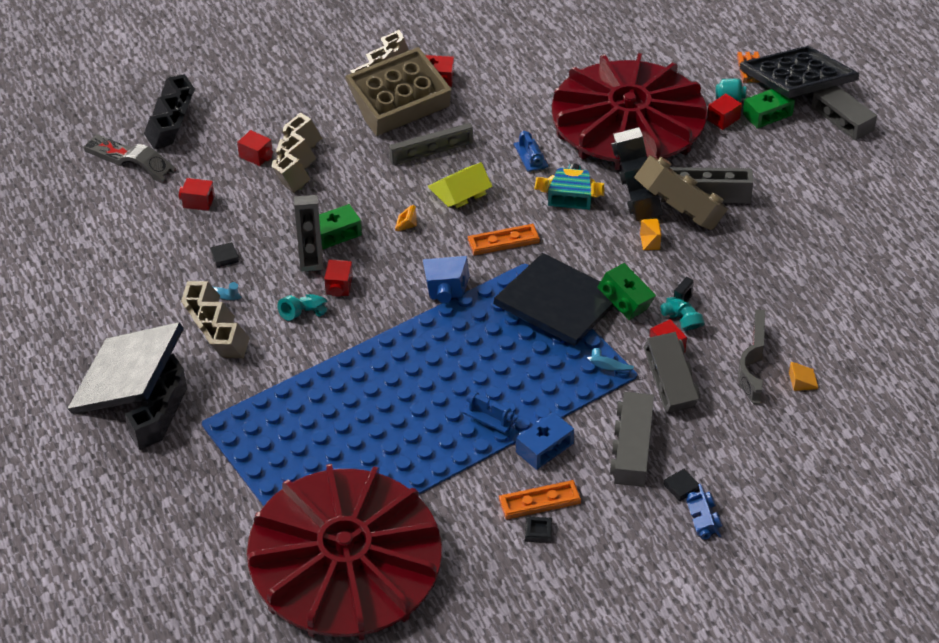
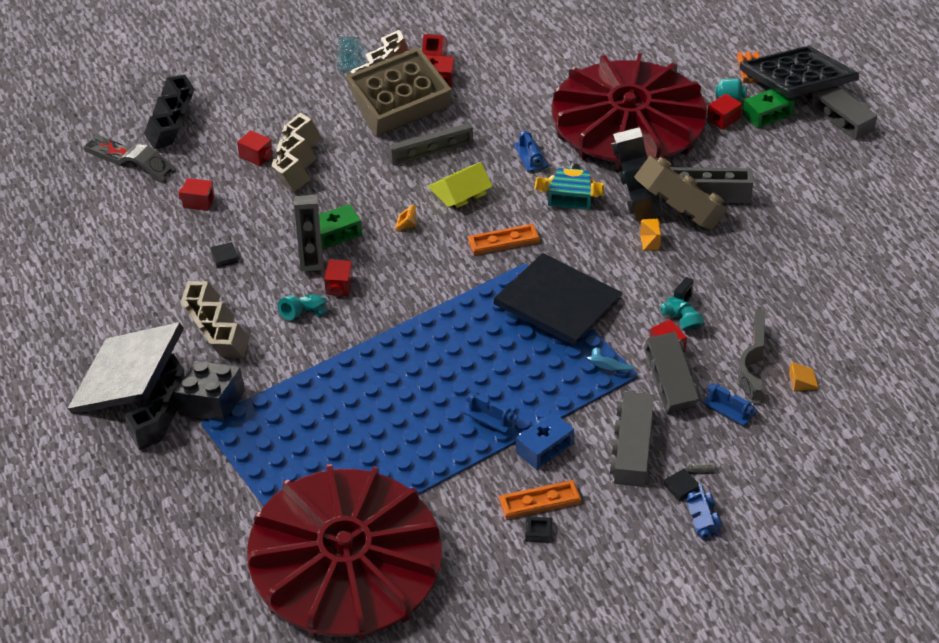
(209, 391): none -> black brick
(229, 294): dark azure bar -> none
(347, 53): none -> clear light blue slope
(434, 45): none -> red brick
(446, 277): blue torso -> none
(626, 291): green brick -> none
(700, 468): none -> light grey piece
(728, 405): none -> blue hinge

